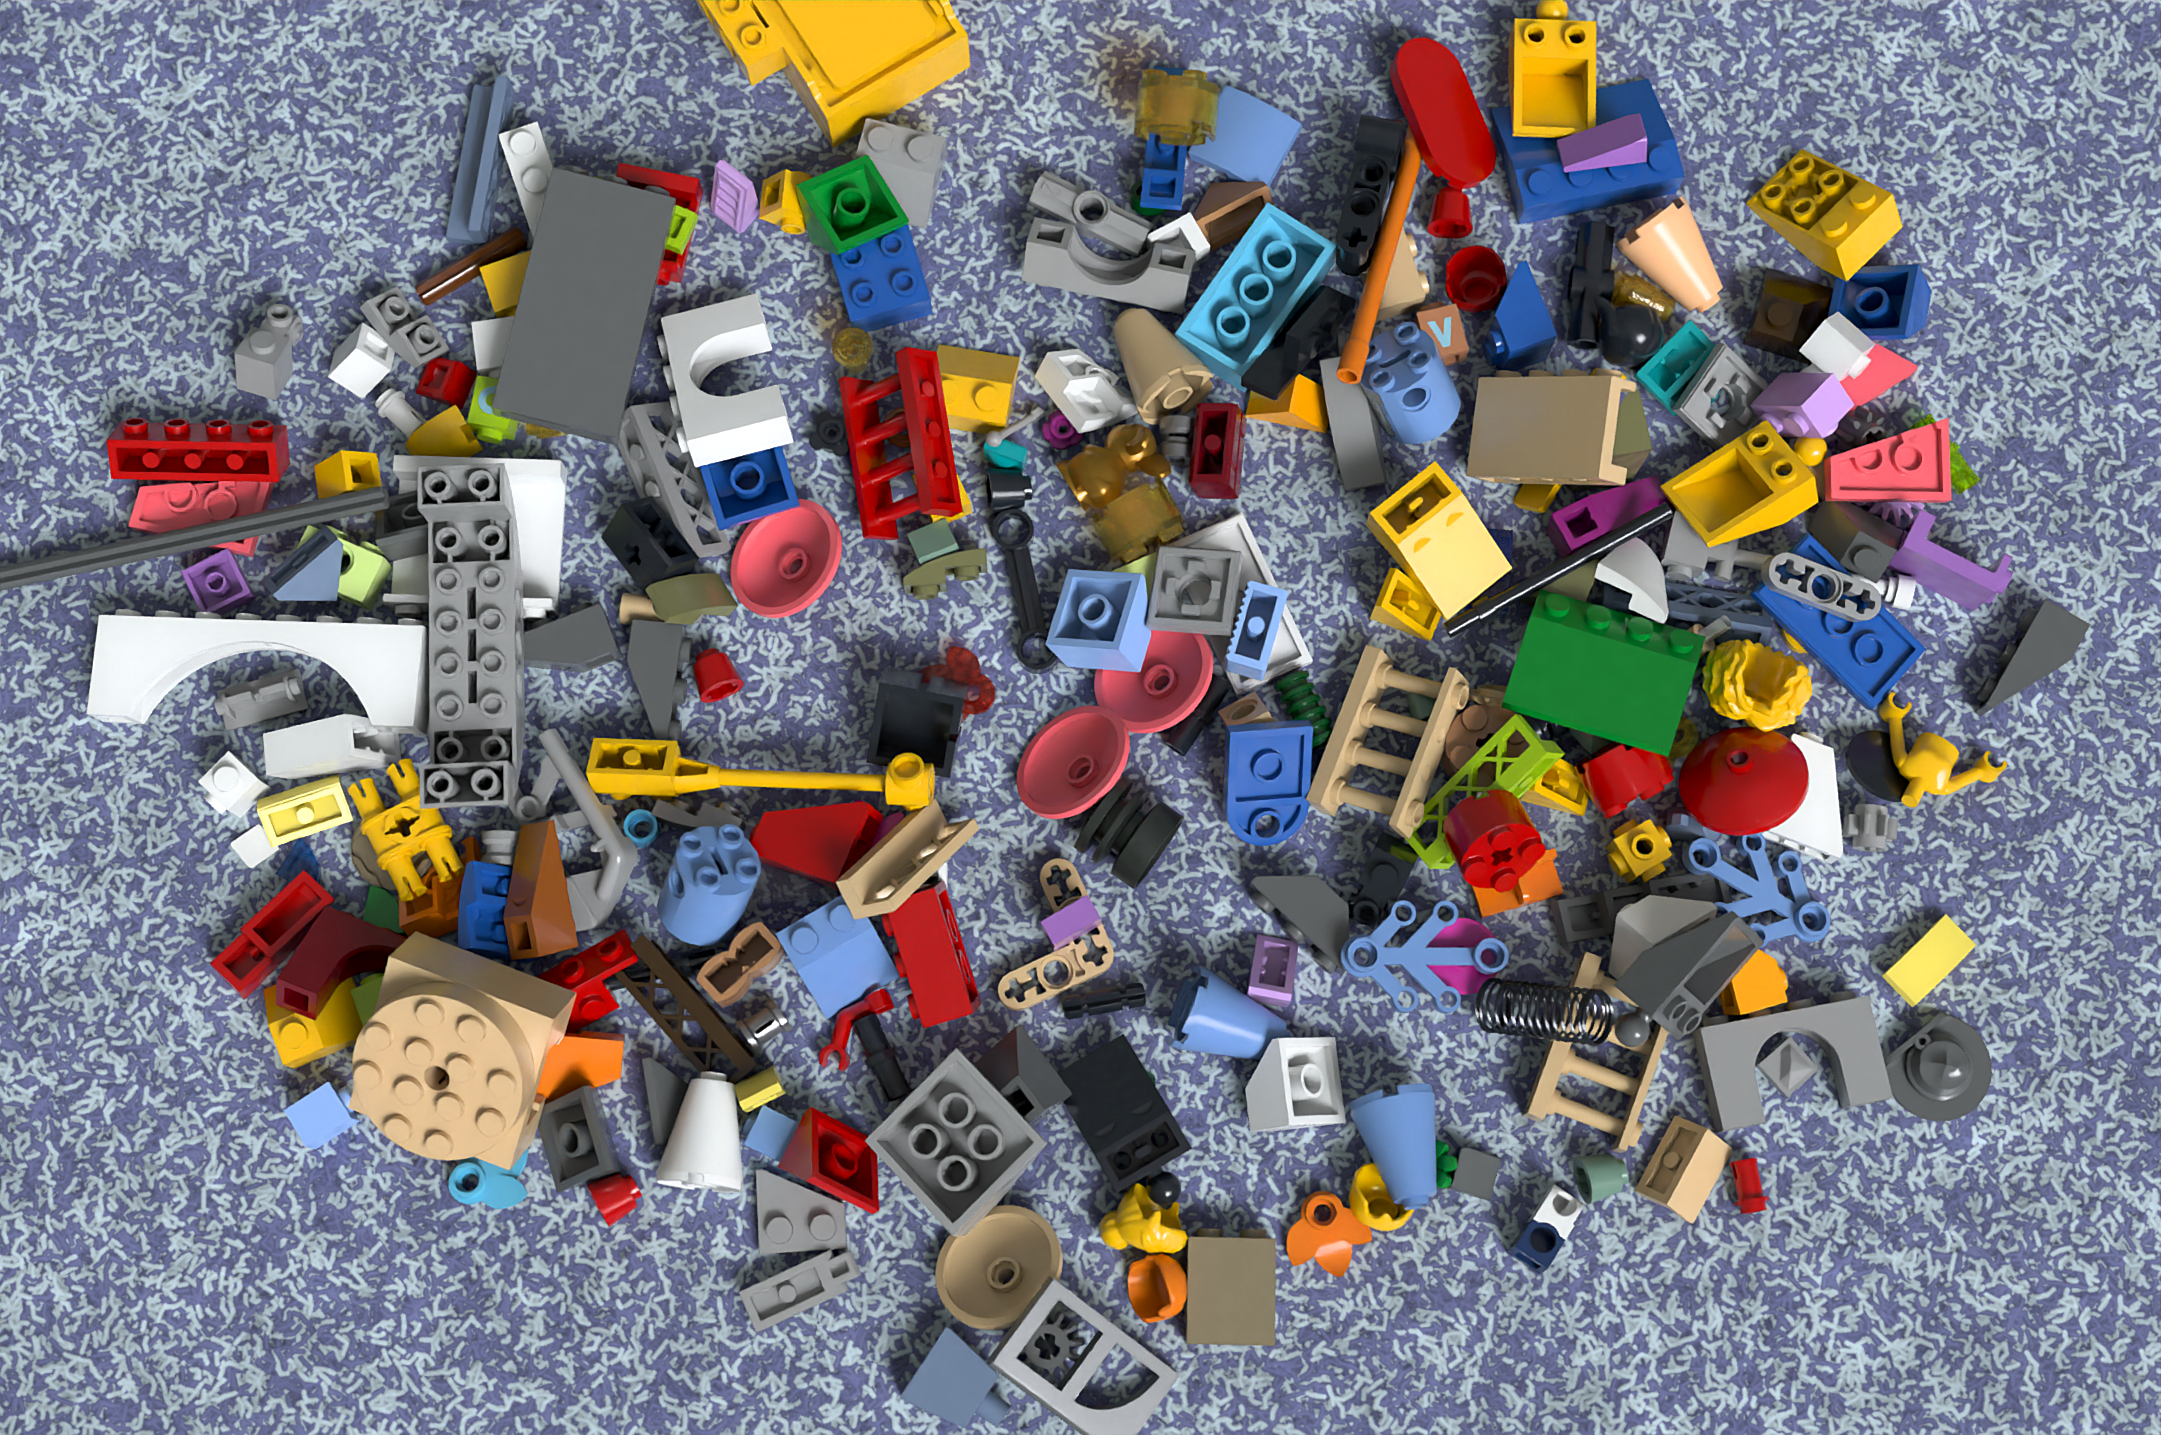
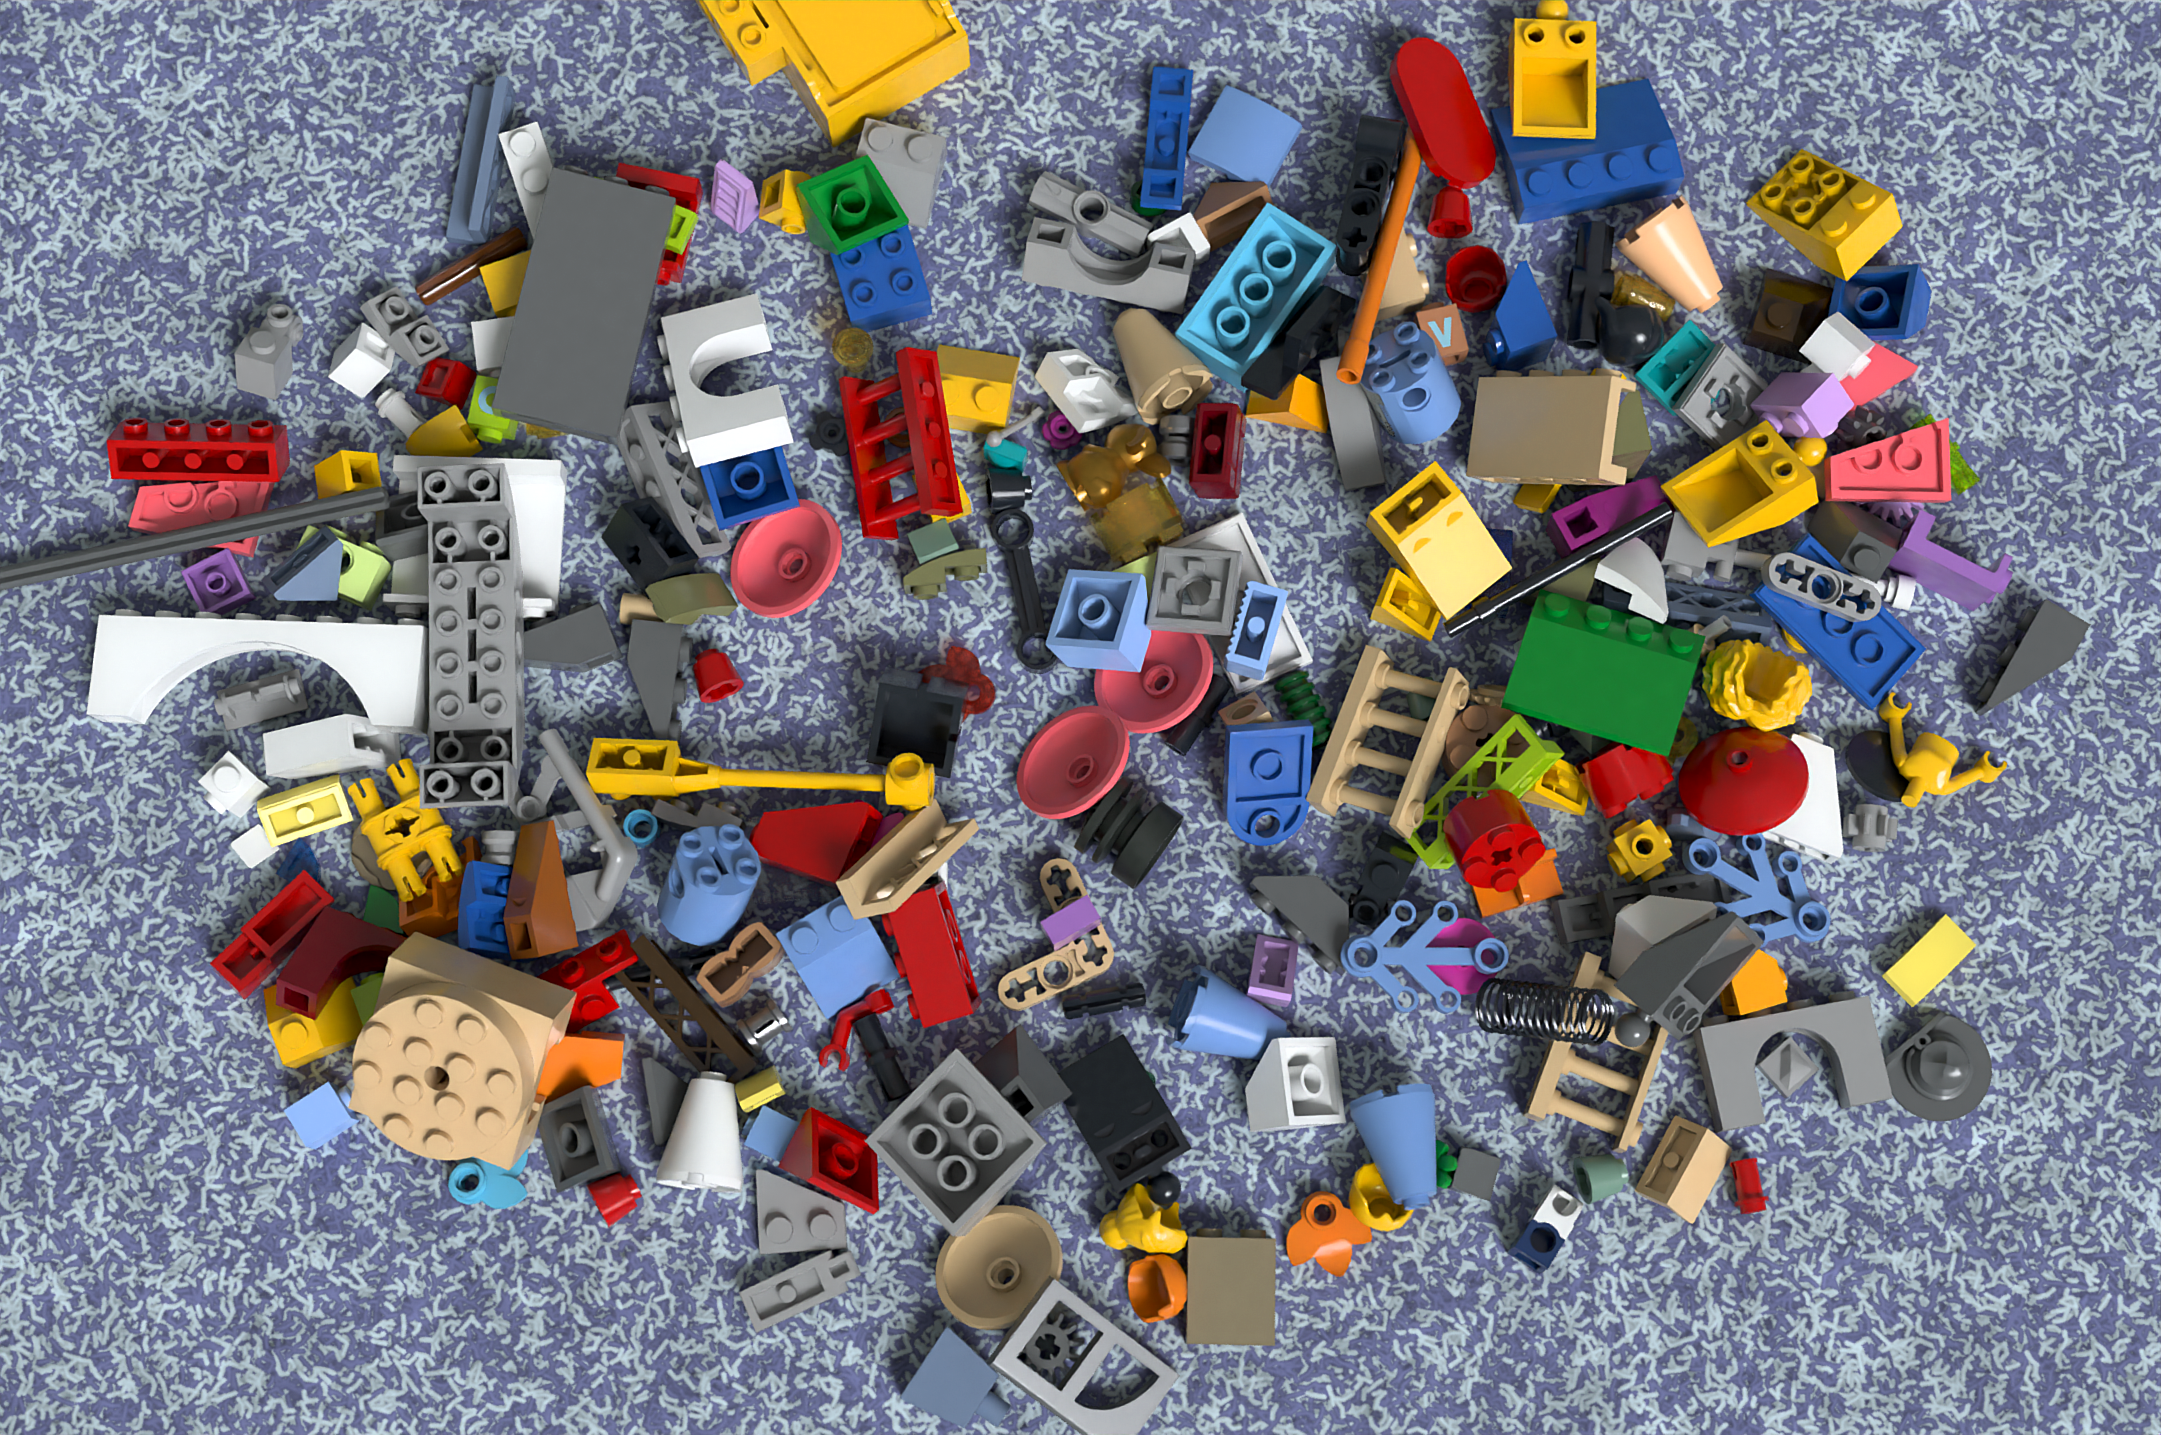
(1177, 107): clear yellow brick -> none
(1605, 145): medium lavender slope -> none

